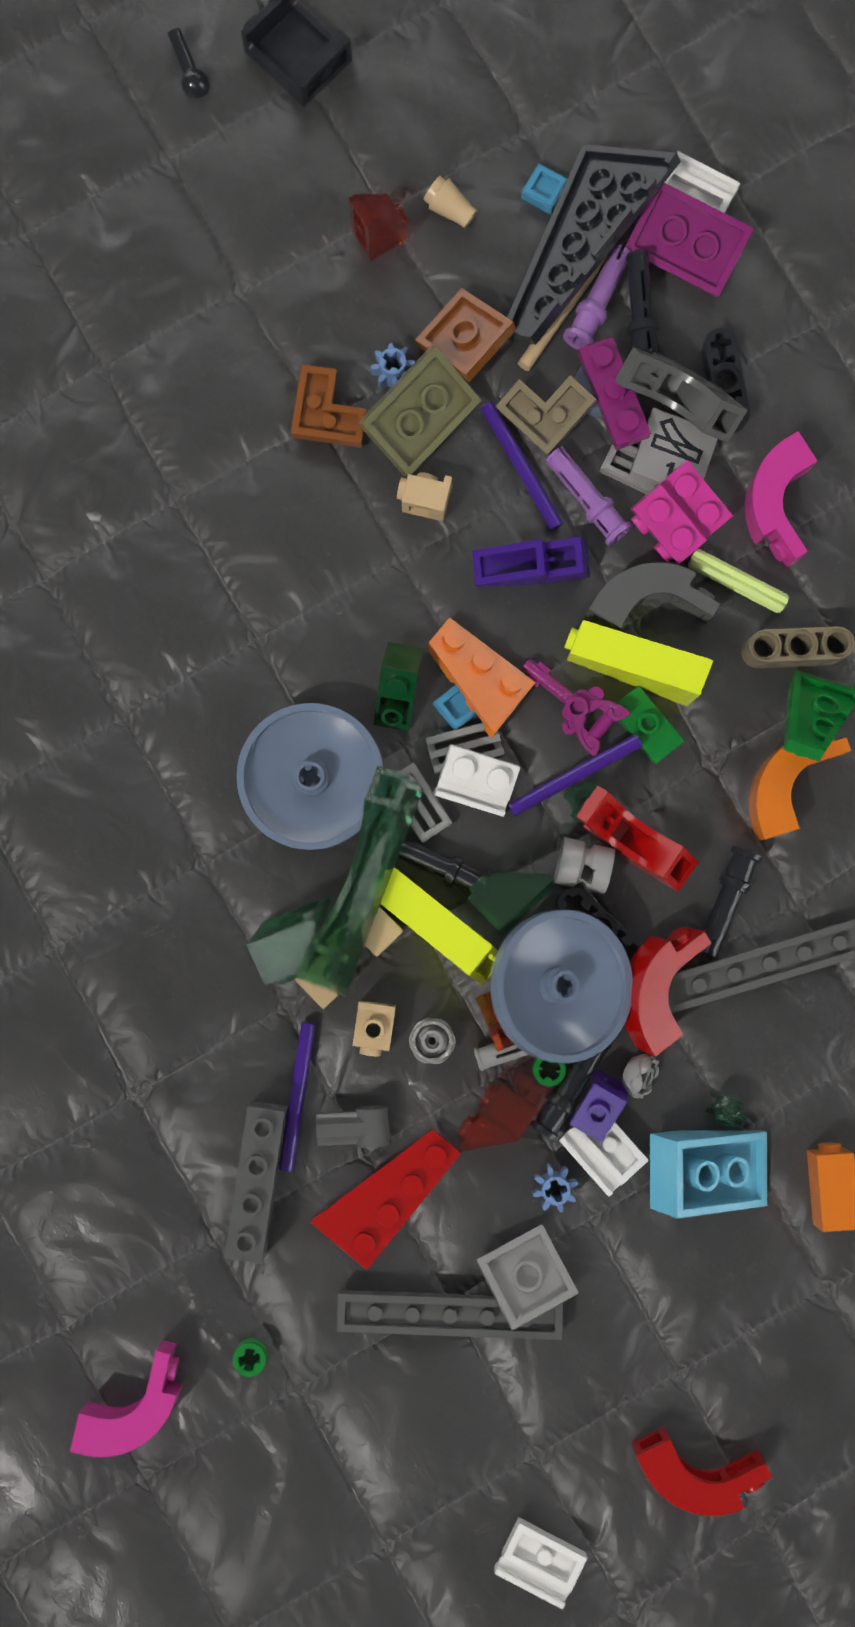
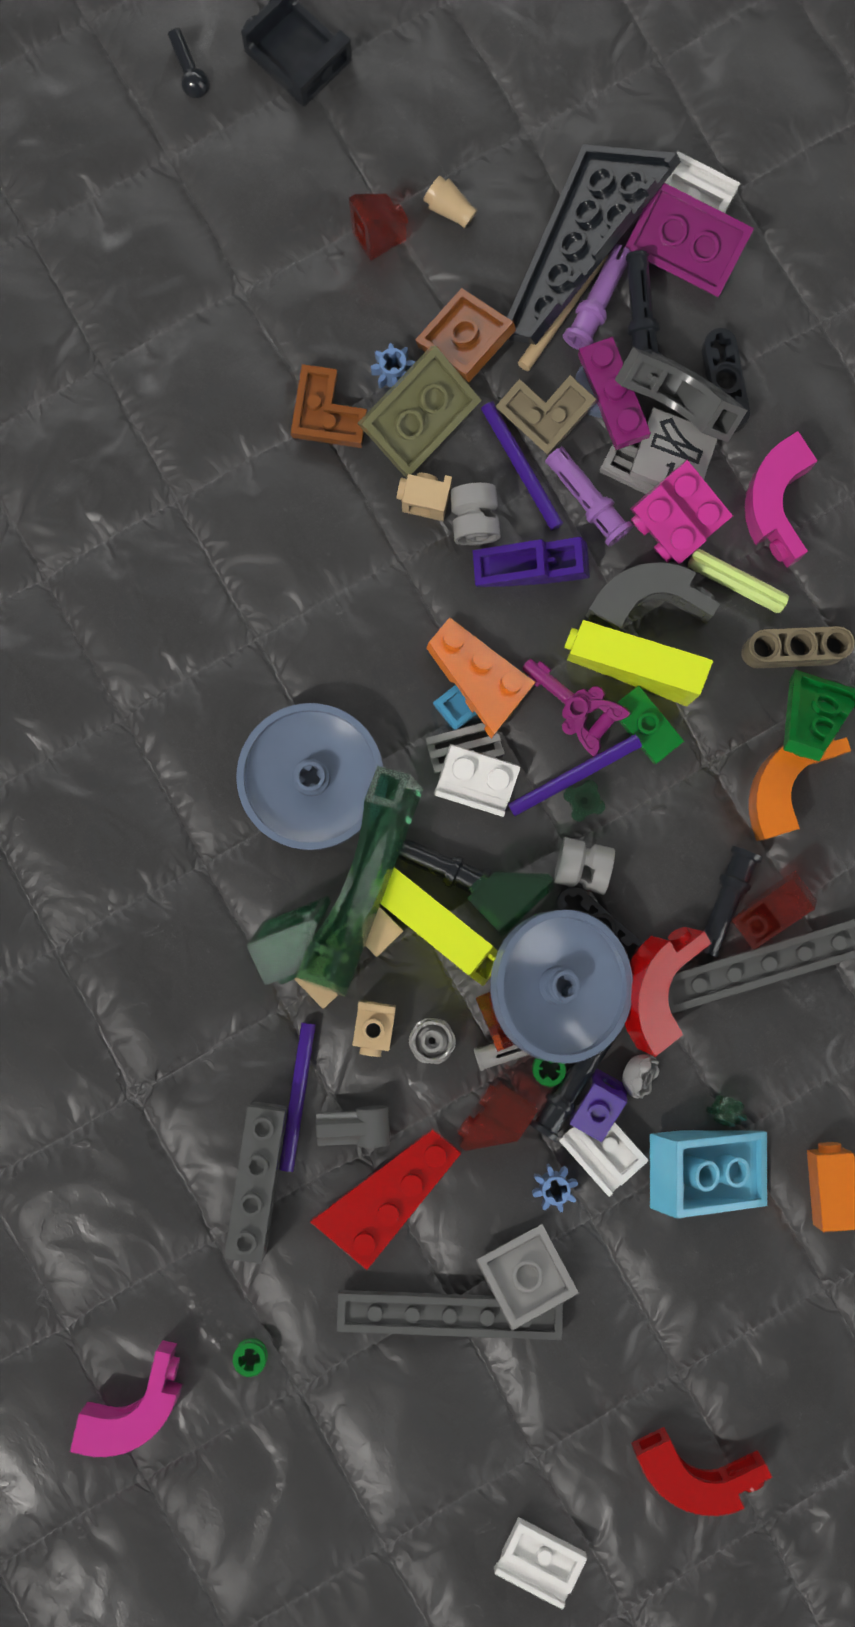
(398, 686): dark green slope -> none
(434, 829): light grey tile -> none
(475, 516): none -> light grey wheel
(543, 188): dark azure tile -> none
(635, 840): red arch -> none
(775, 910): none -> clear red slope

